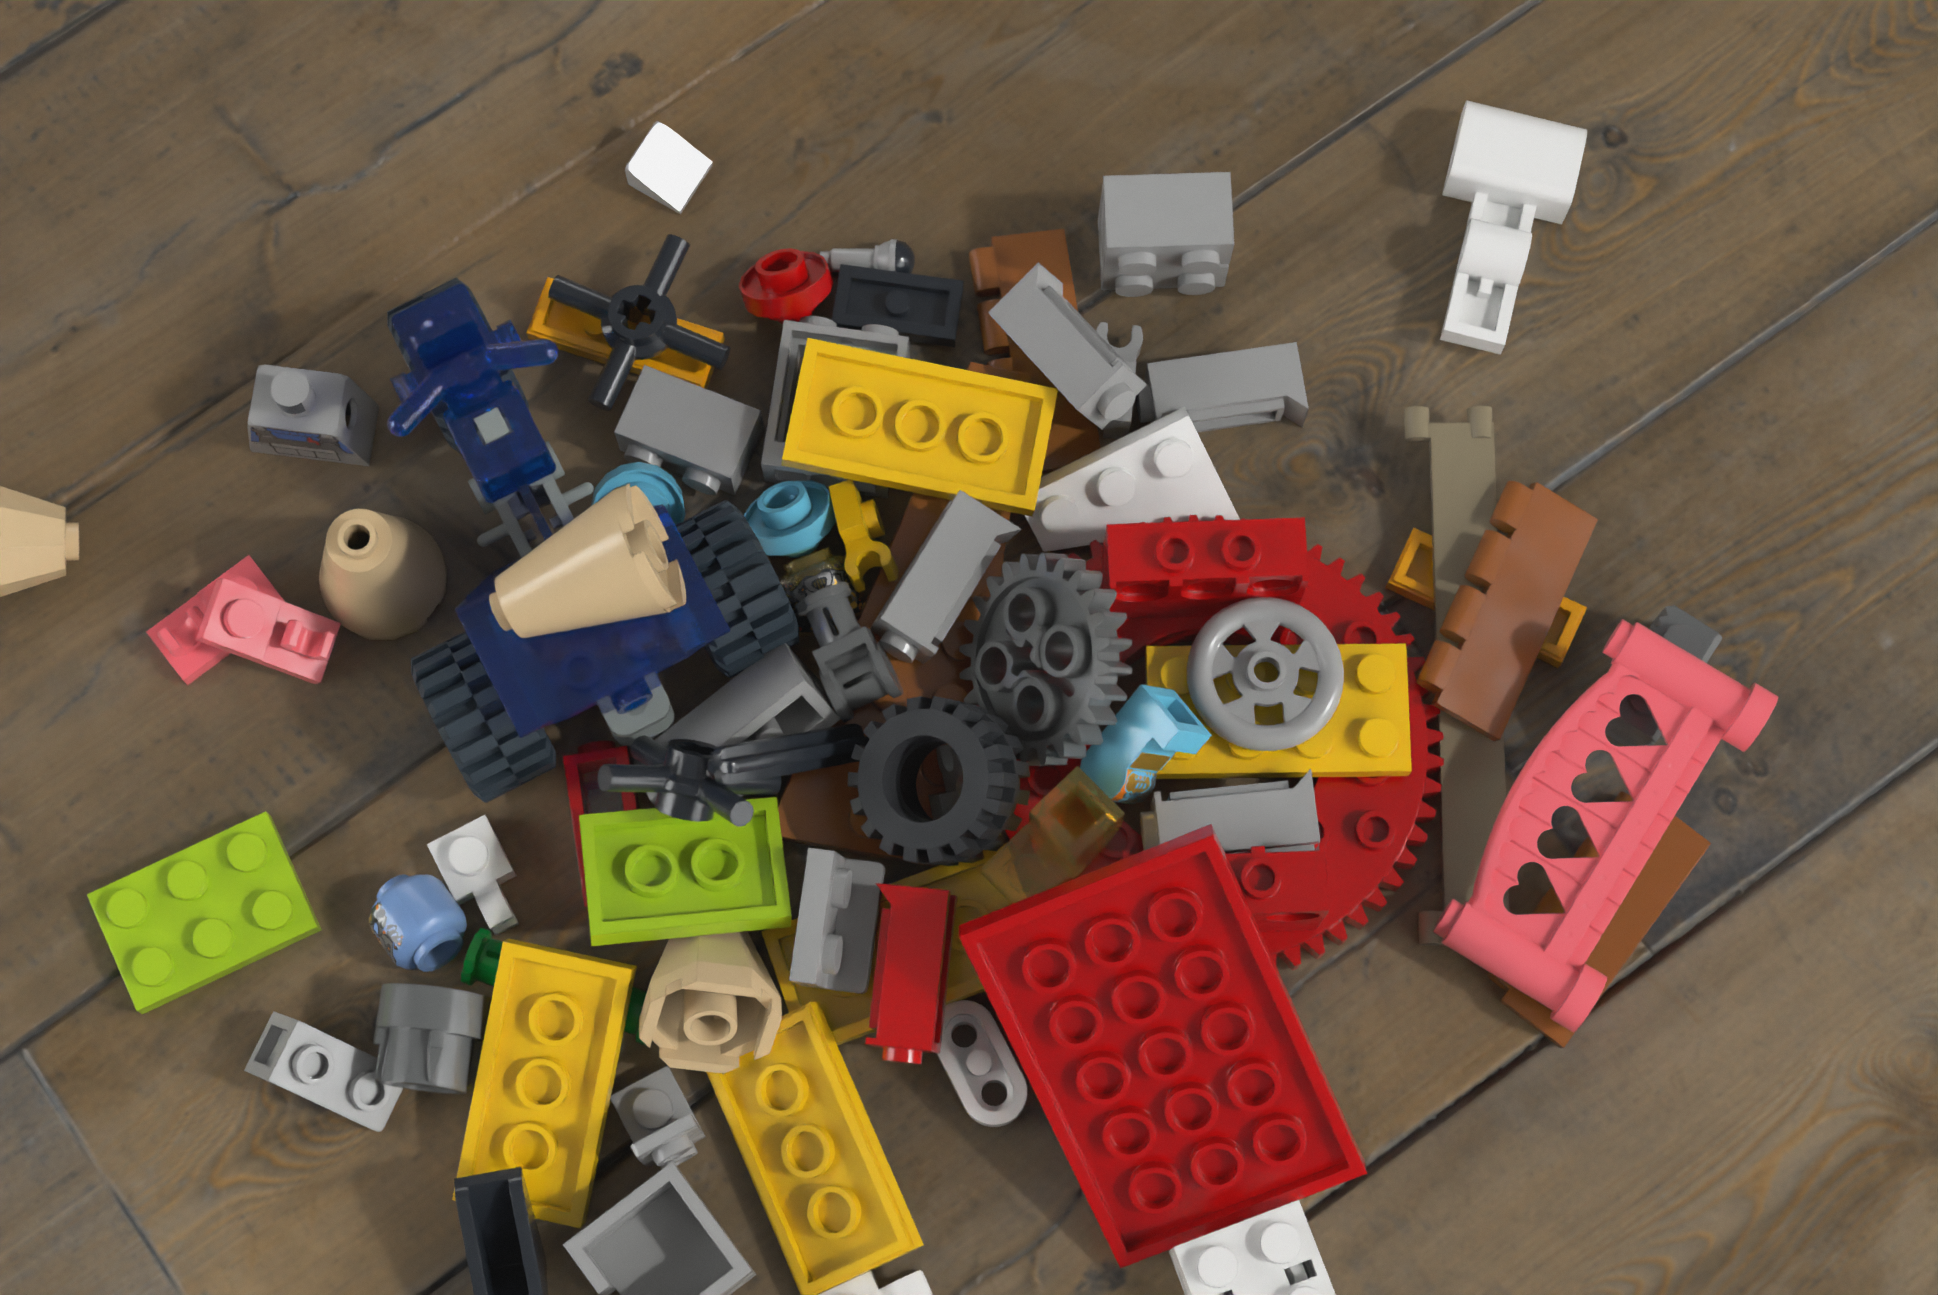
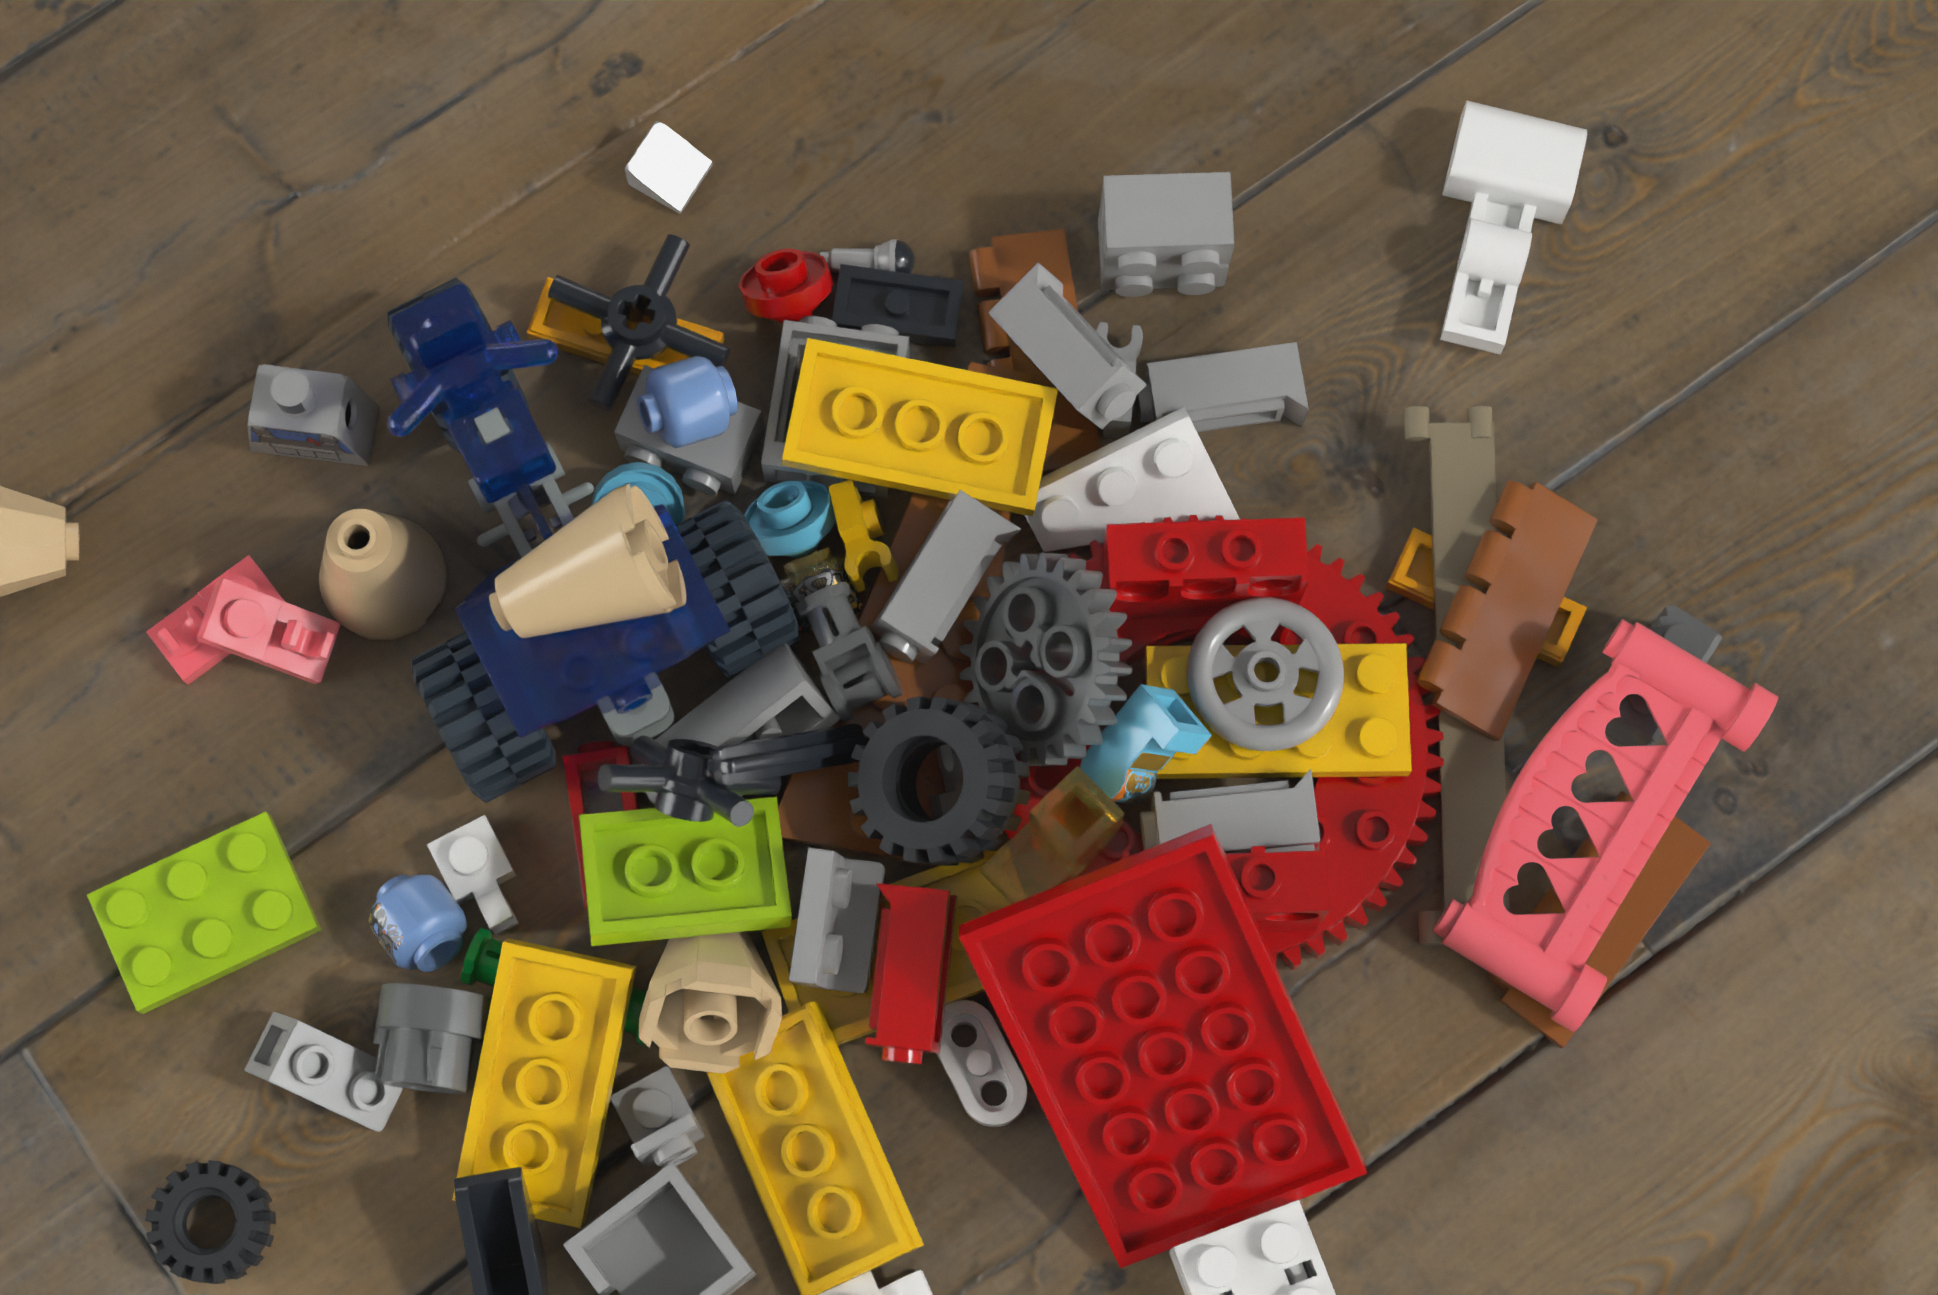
(171, 1214): none -> black tyre
(688, 401): none -> medium blue head

